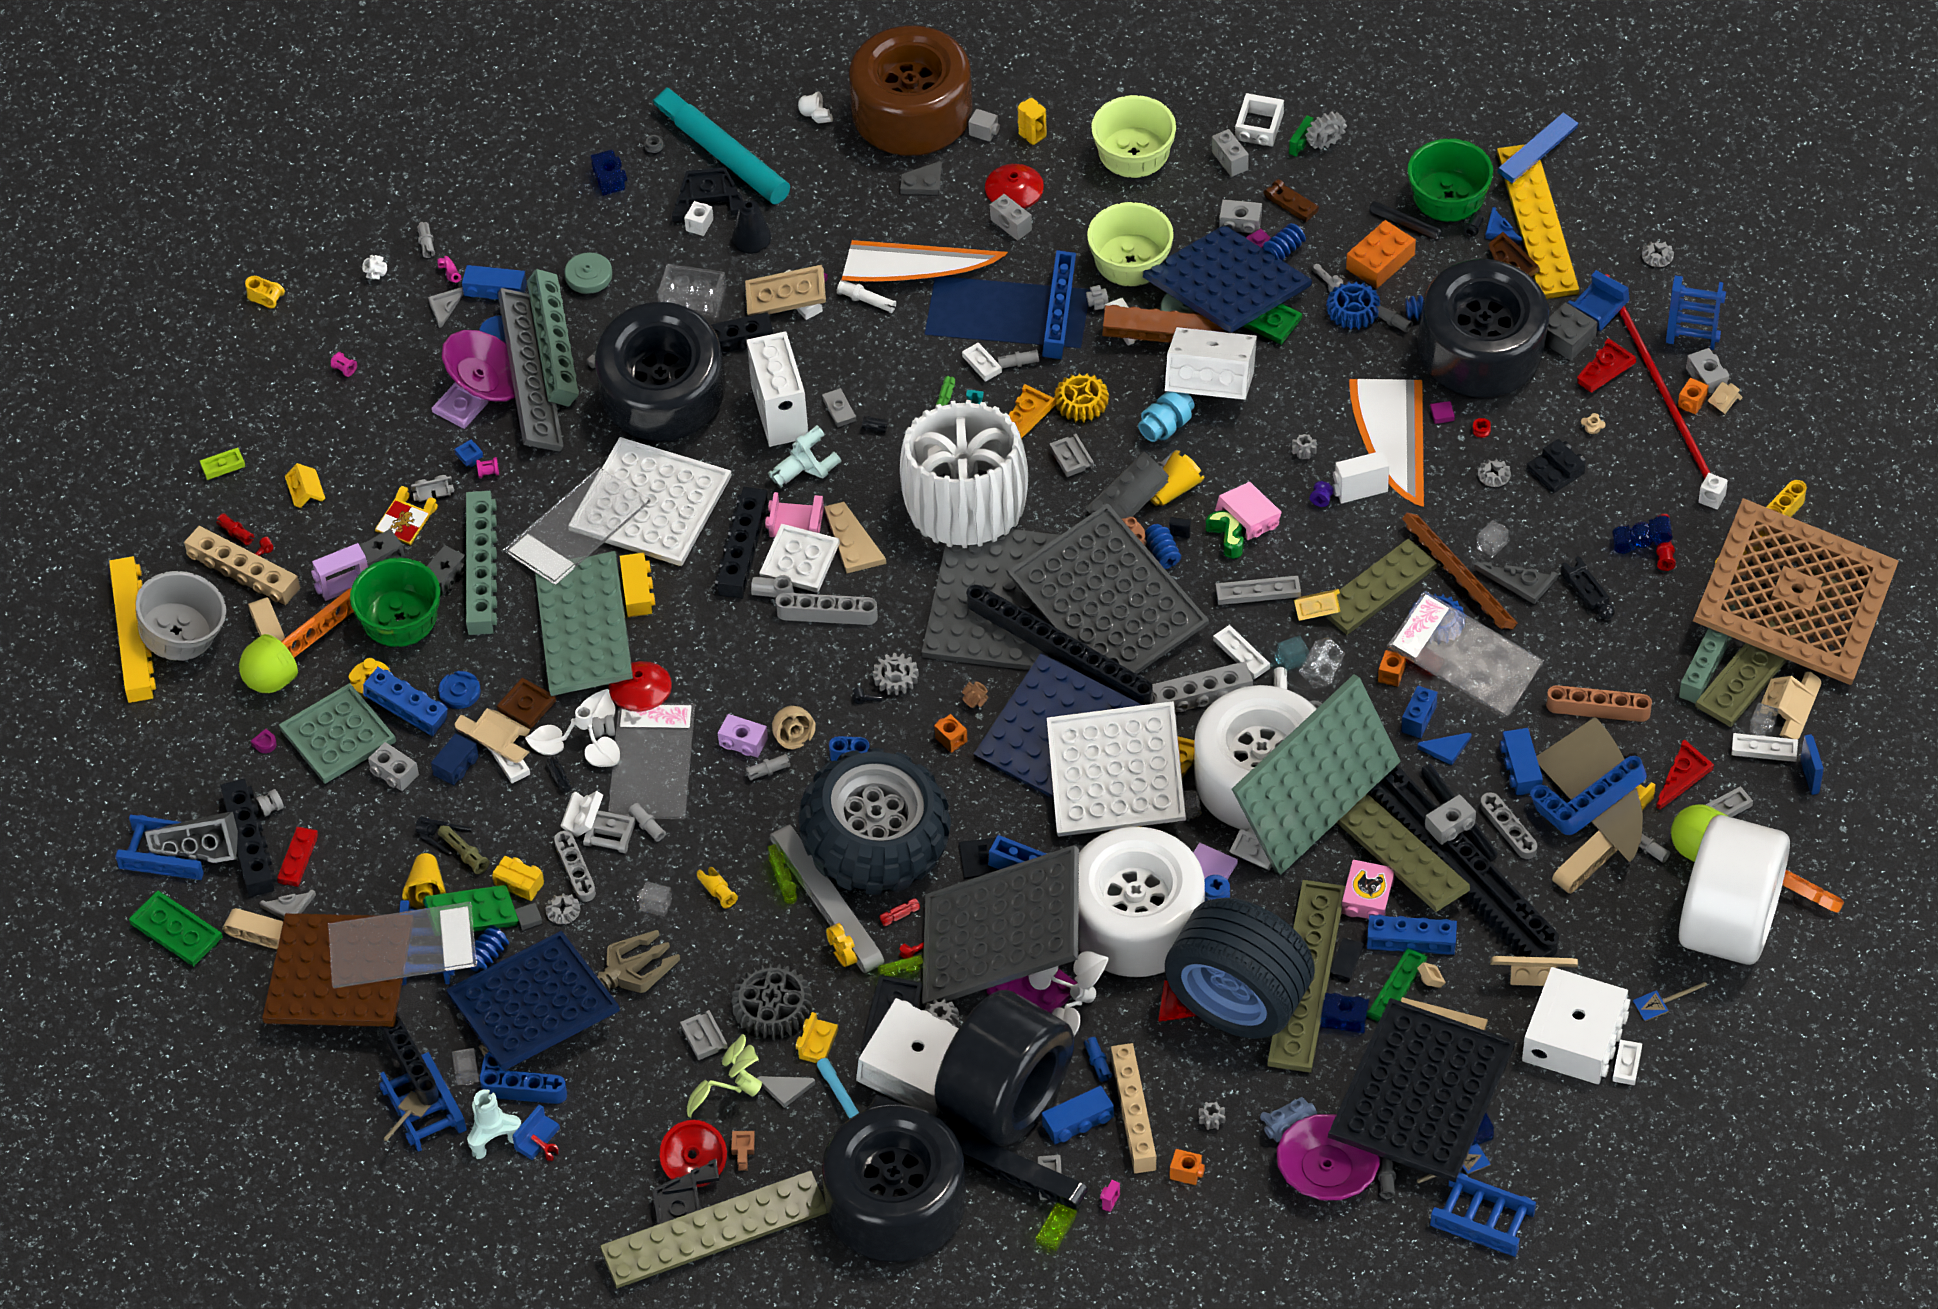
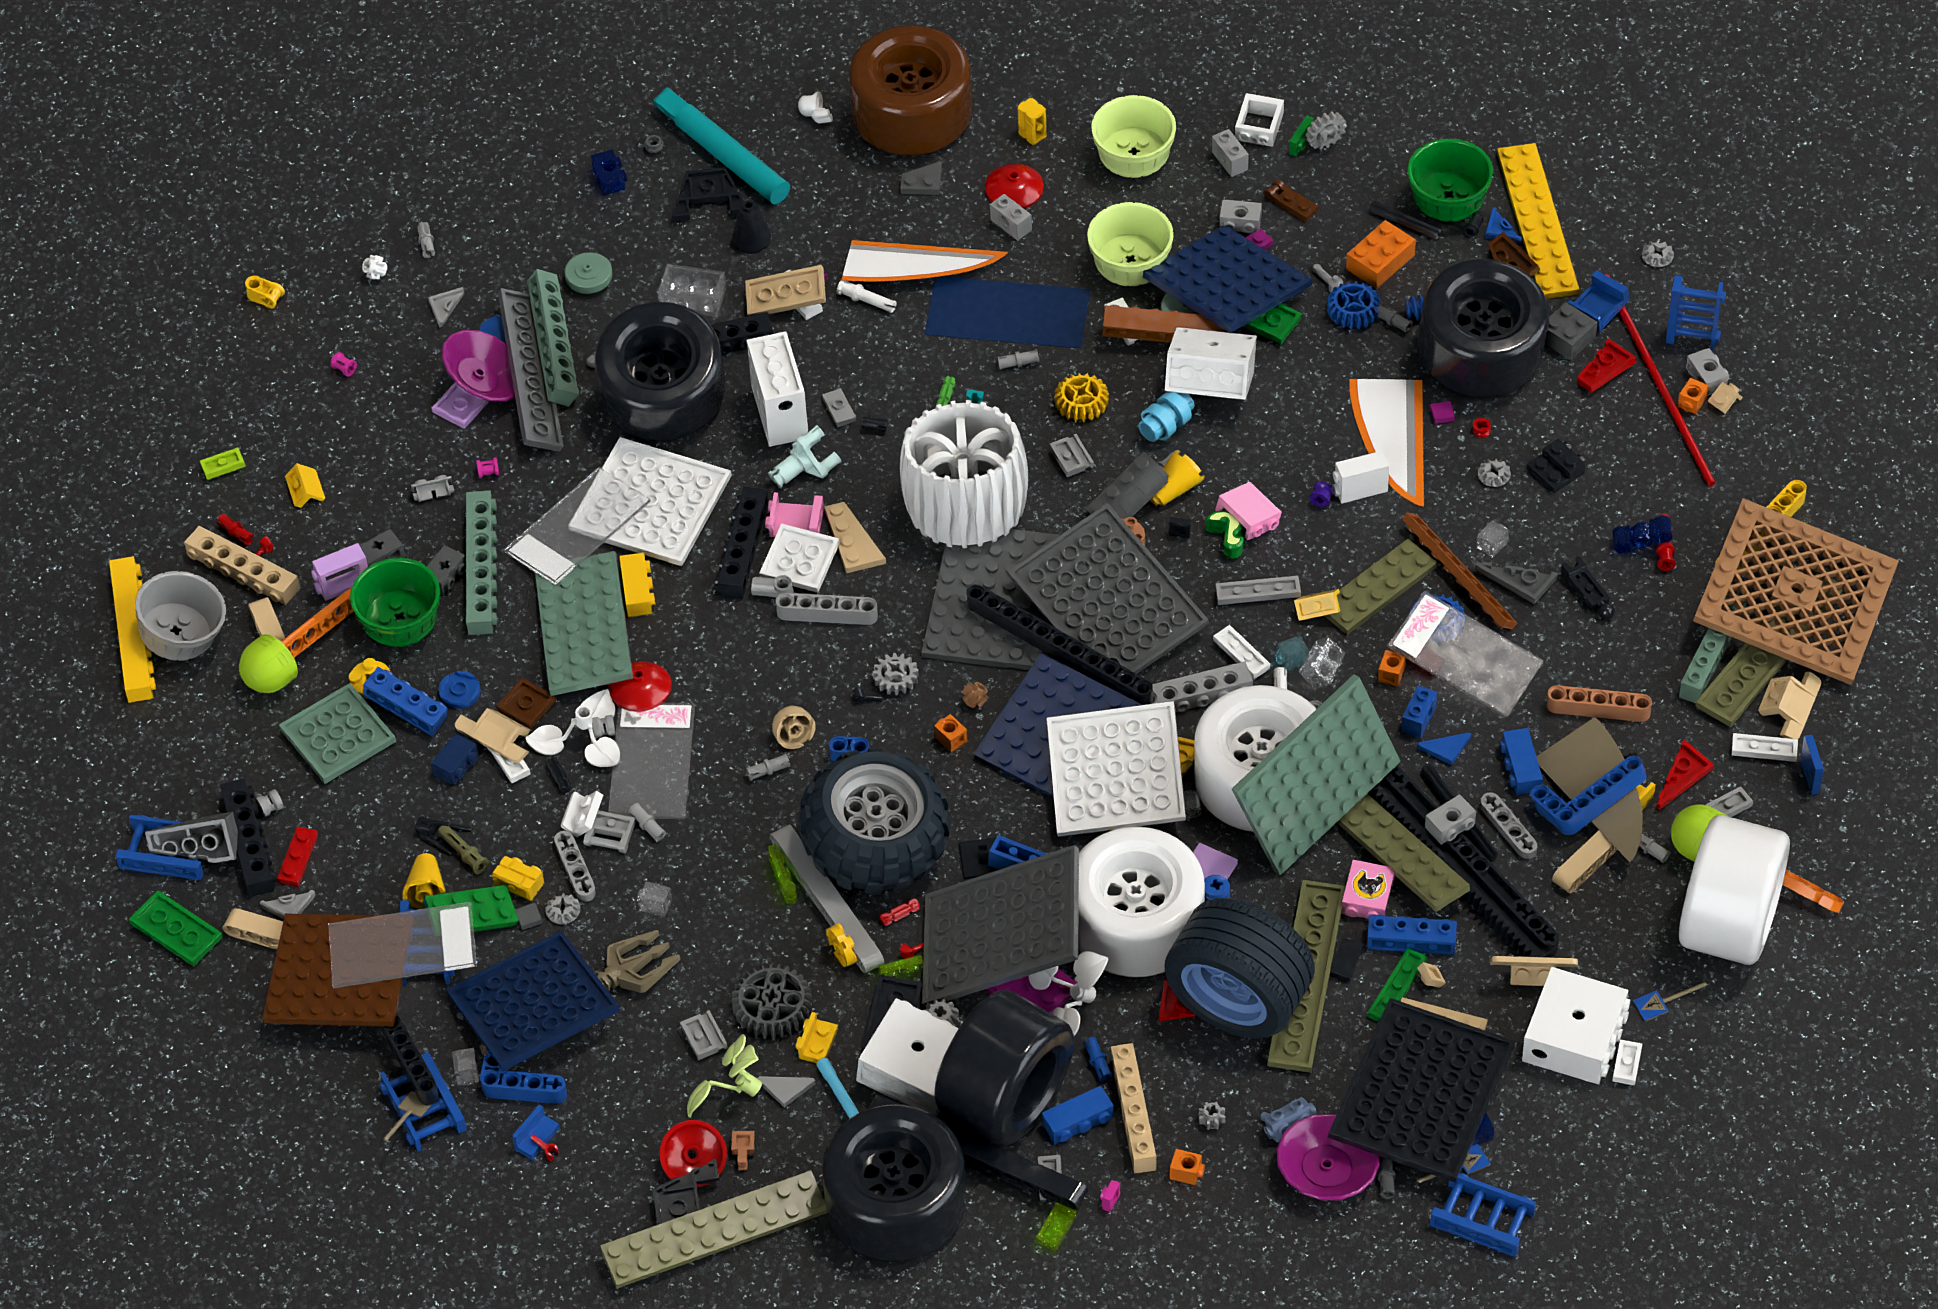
(264, 742): magenta tile -> none
(393, 766): light grey brick -> none
(406, 519): flag -> none
(451, 271): dark pink arm -> none
(469, 453): blue tile -> none
(487, 281): blue brick -> none
(487, 946): blue piece -> none
(489, 1123): light aqua wheel -> none
(699, 218): white brick -> none
(717, 887): yellow piece -> none
(753, 736): lavender brick -> none
(981, 361): white plate -> none
(983, 125): light grey brick -> none
(1030, 408): light orange wing -> none
(1059, 304): blue brick -> none
(1097, 297): light grey gear -> none
(1162, 545): blue piece -> none
(1248, 847): white bracket -> none
(1285, 241): blue piece -> none
(1304, 446): light grey gear -> none
(1334, 1017): clear blue brick -> none
(1537, 147): tile -> none
(1593, 424): tan plate -> none
(1713, 491): white brick -> none
(1763, 720): clear brick -> none

